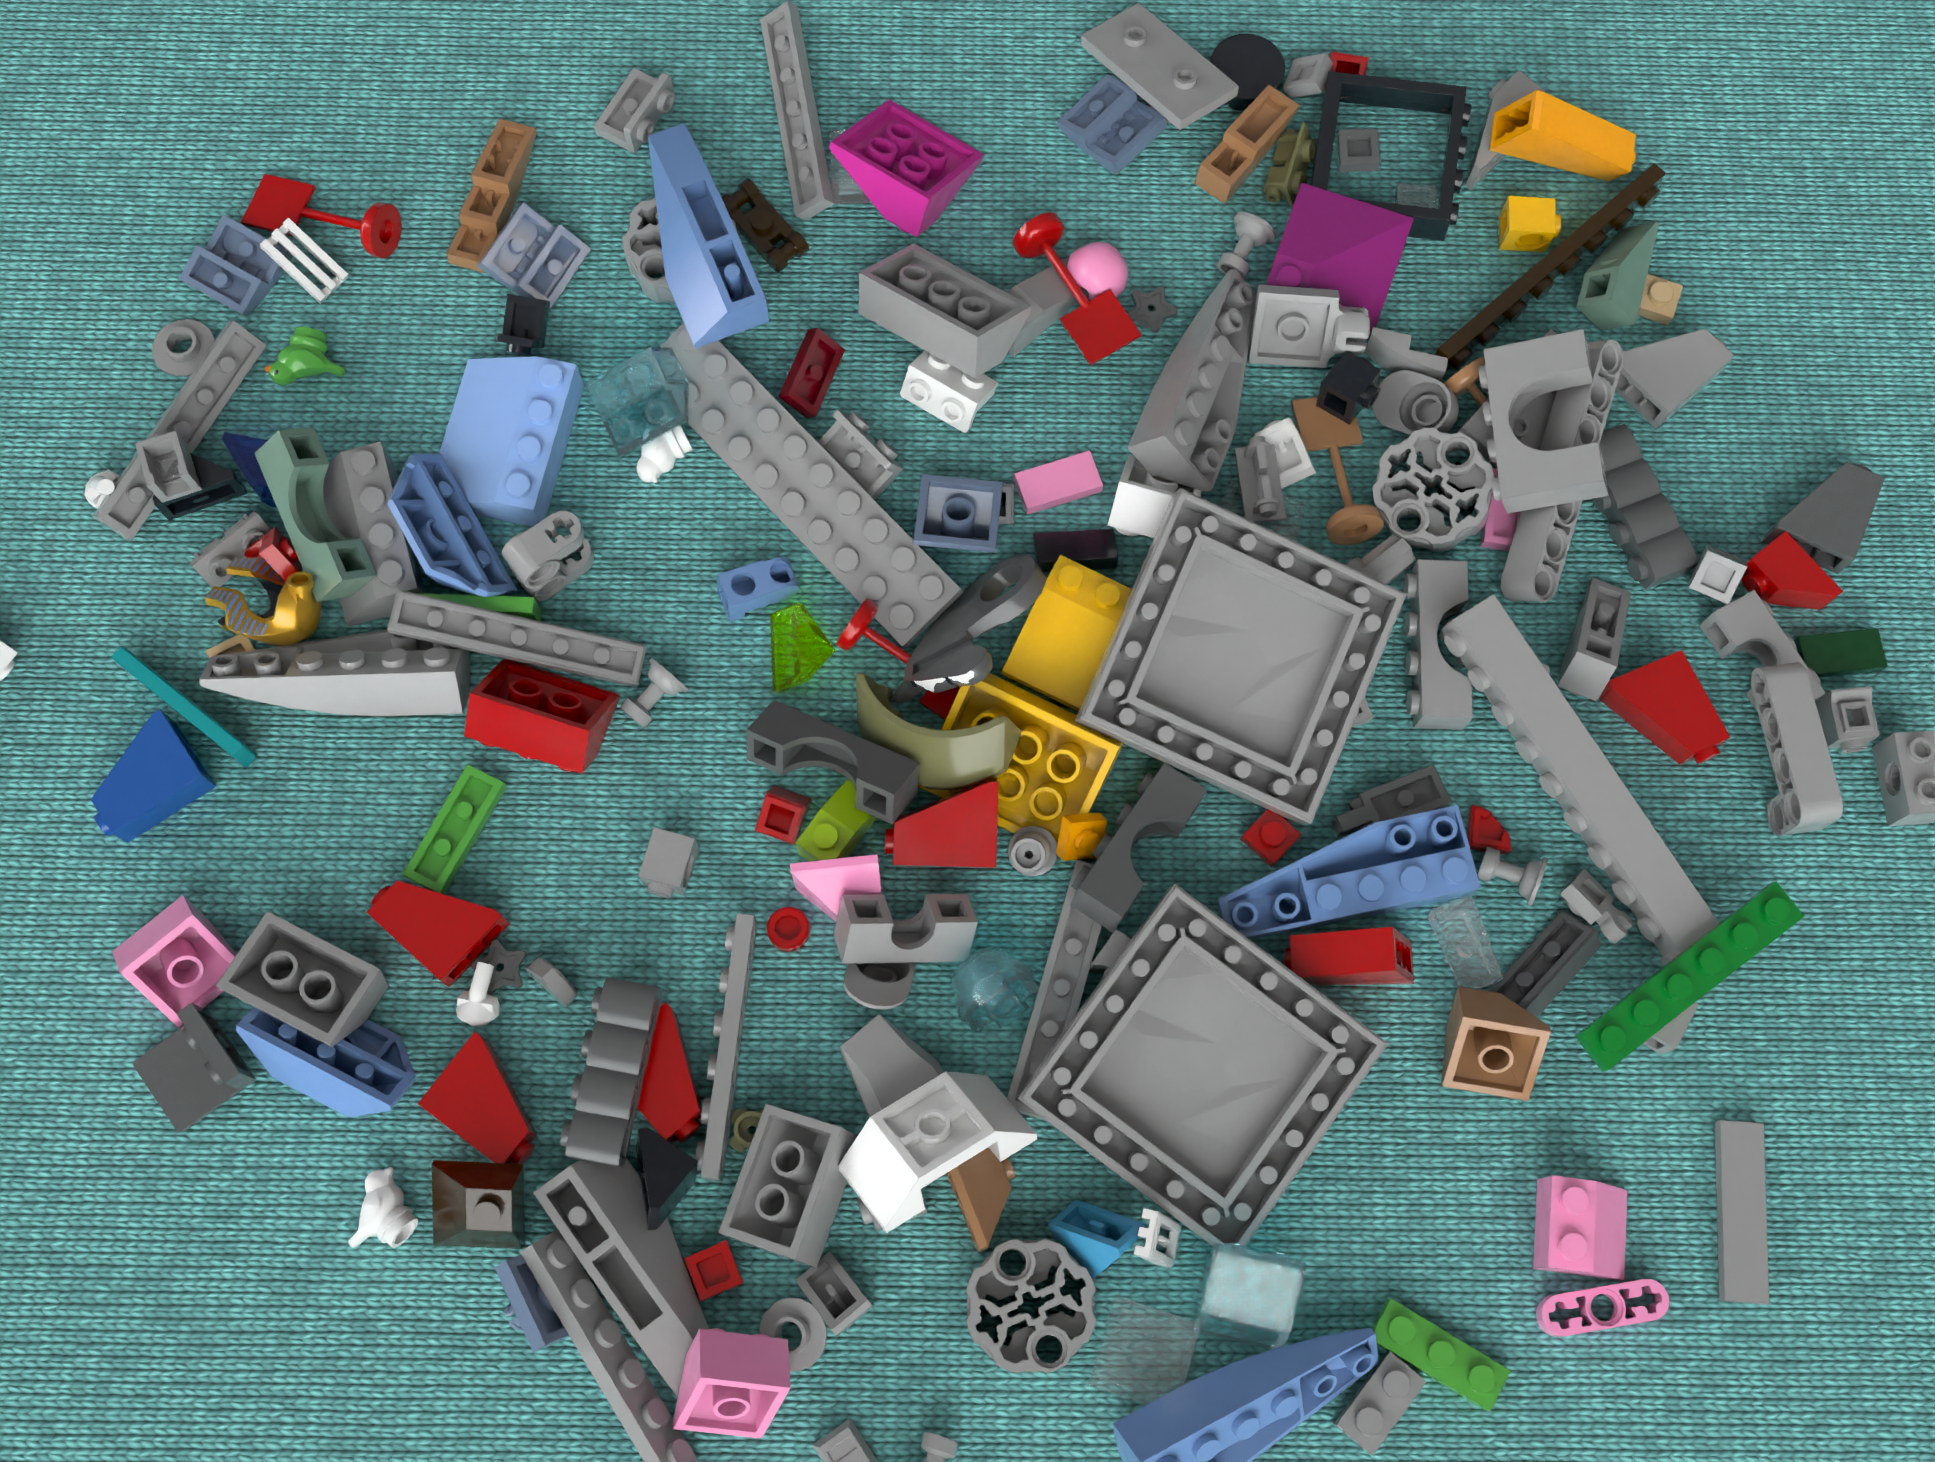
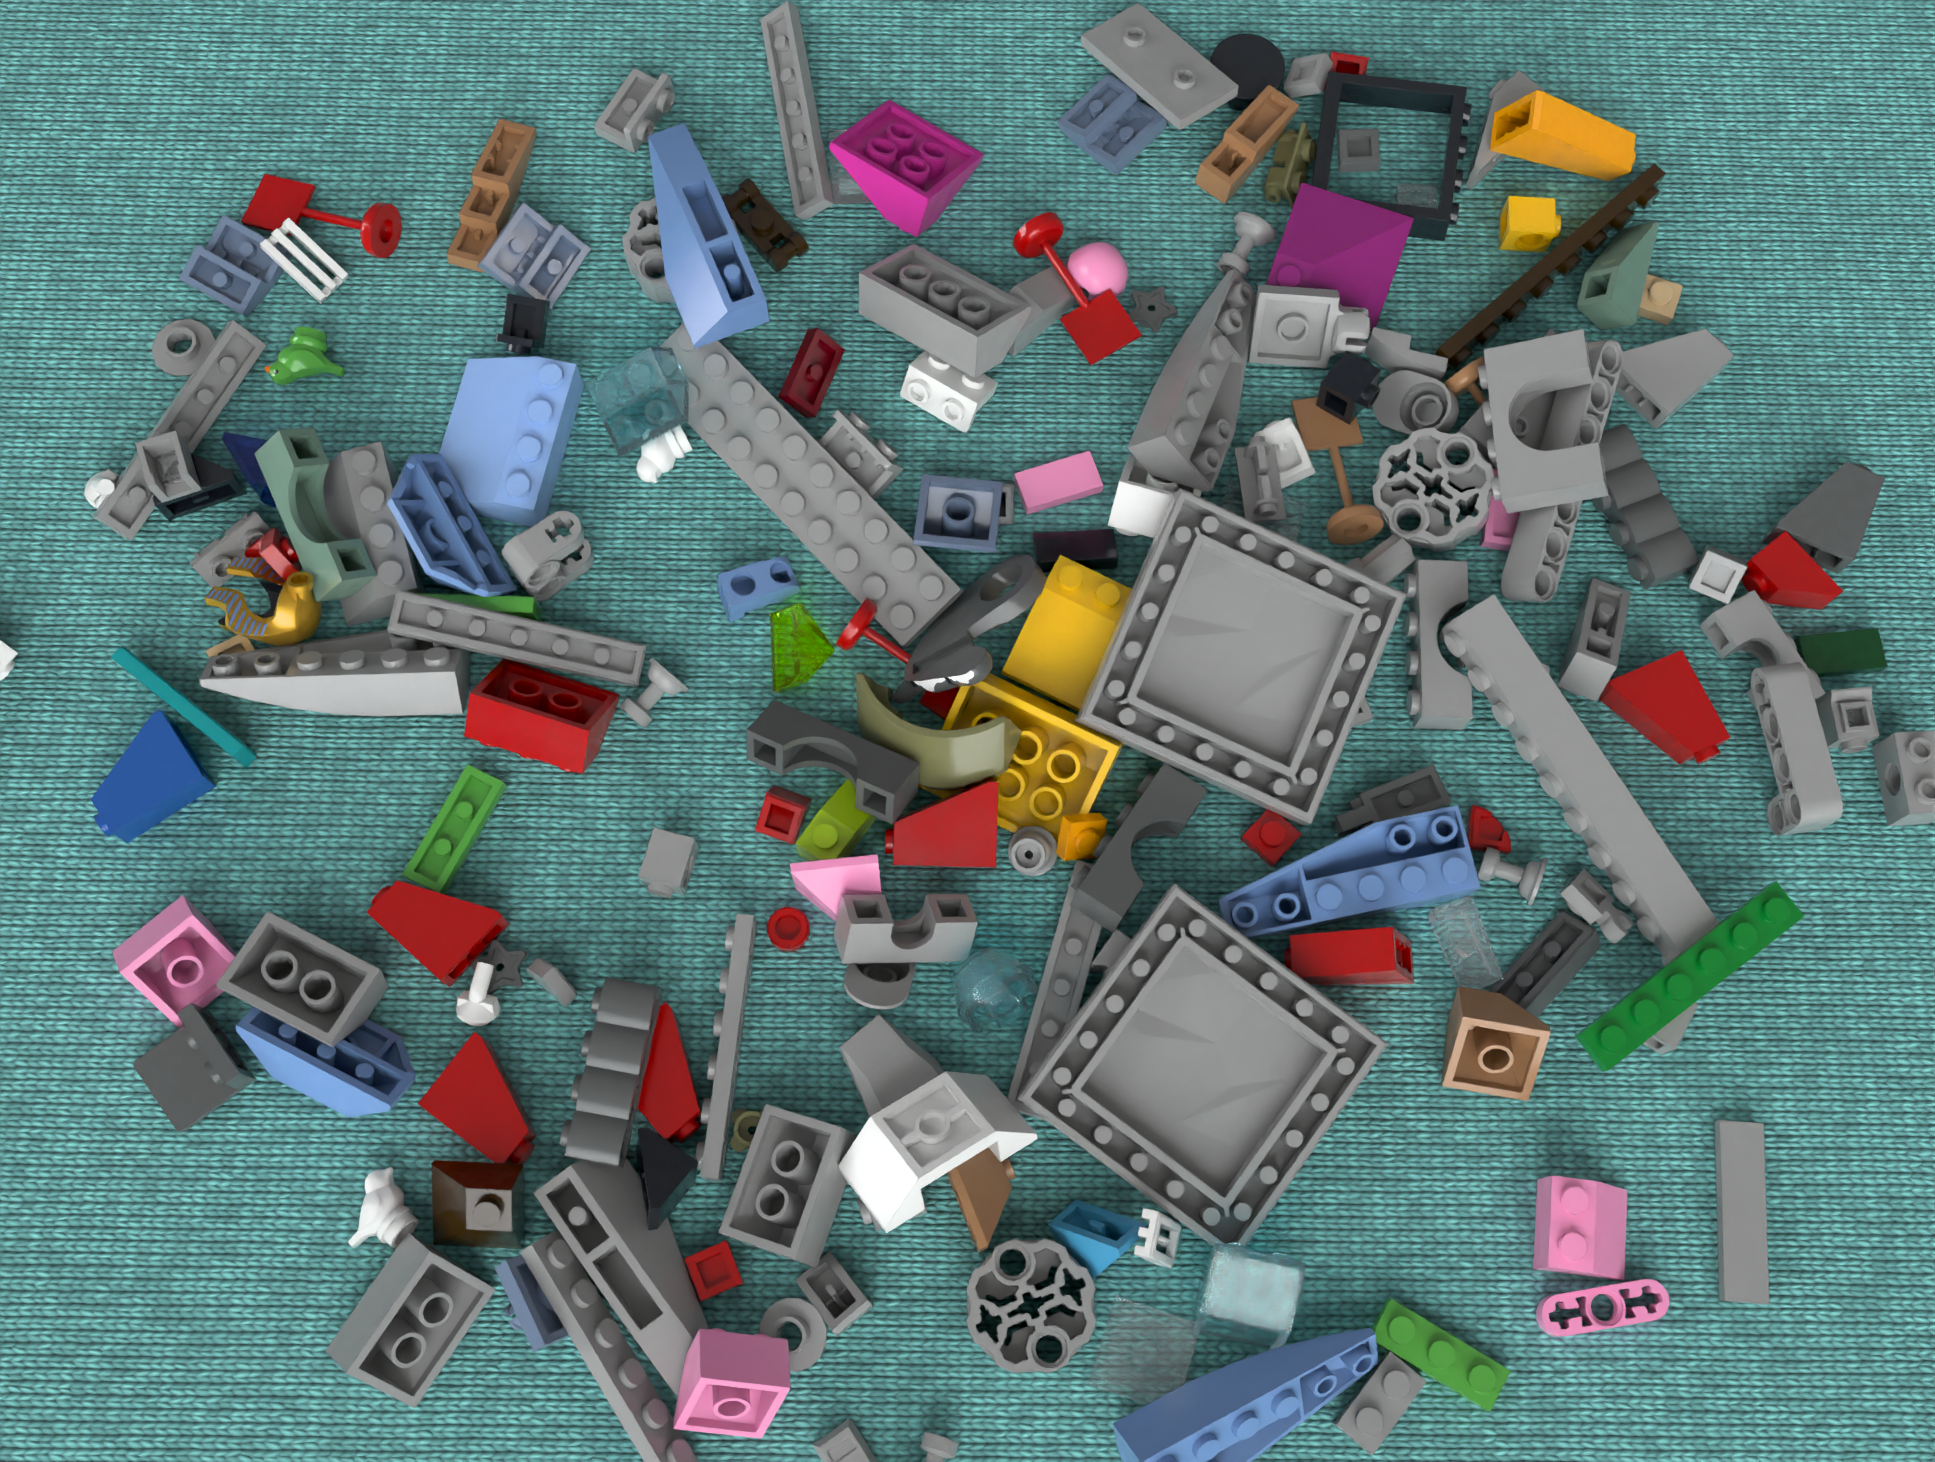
(410, 1321): none -> light grey slope

